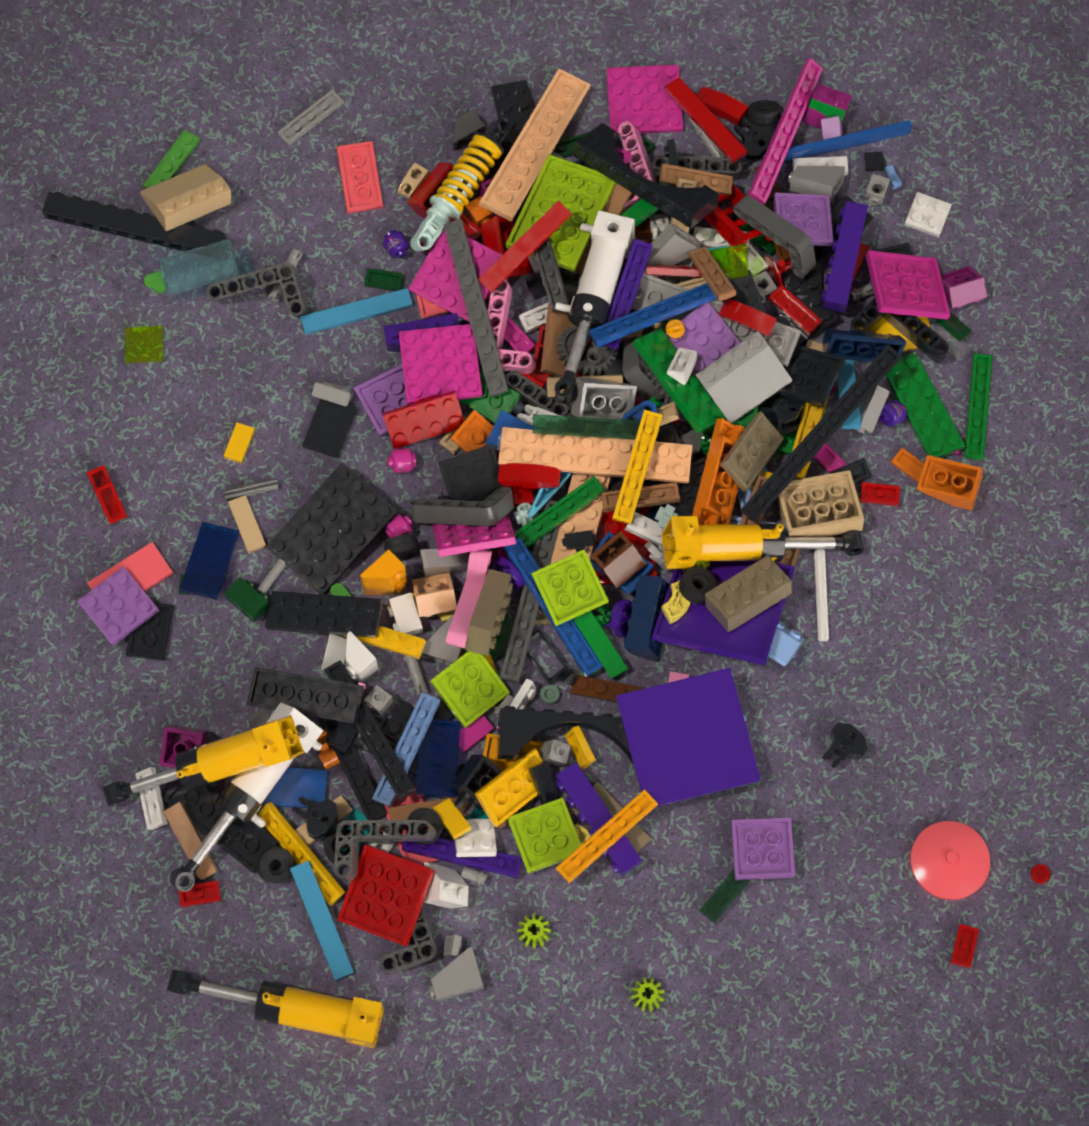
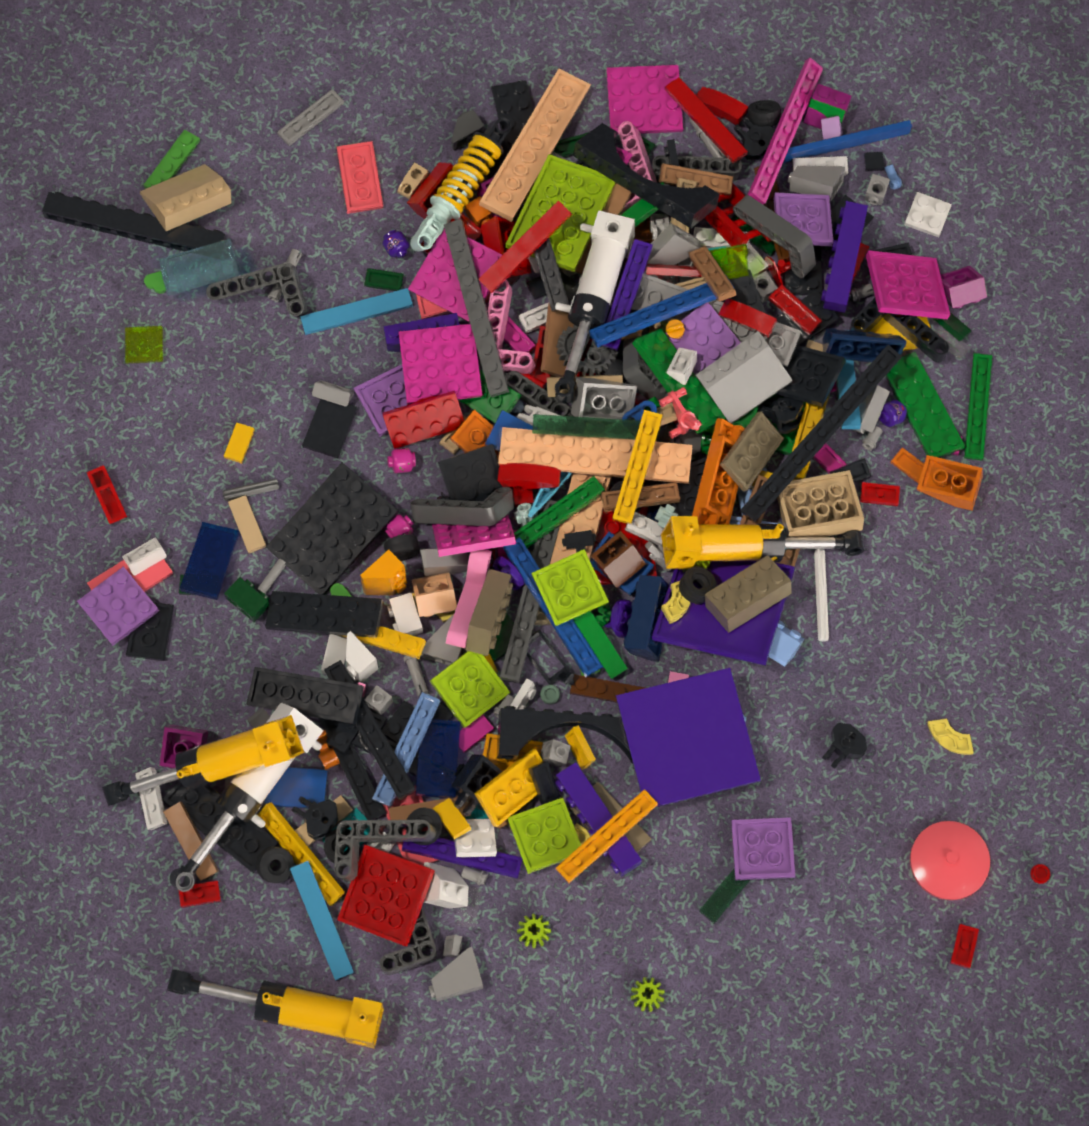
(144, 556): none -> white slope
(685, 417): none -> coral axle
(869, 442): none -> light grey pin
(949, 738): none -> light yellow tile

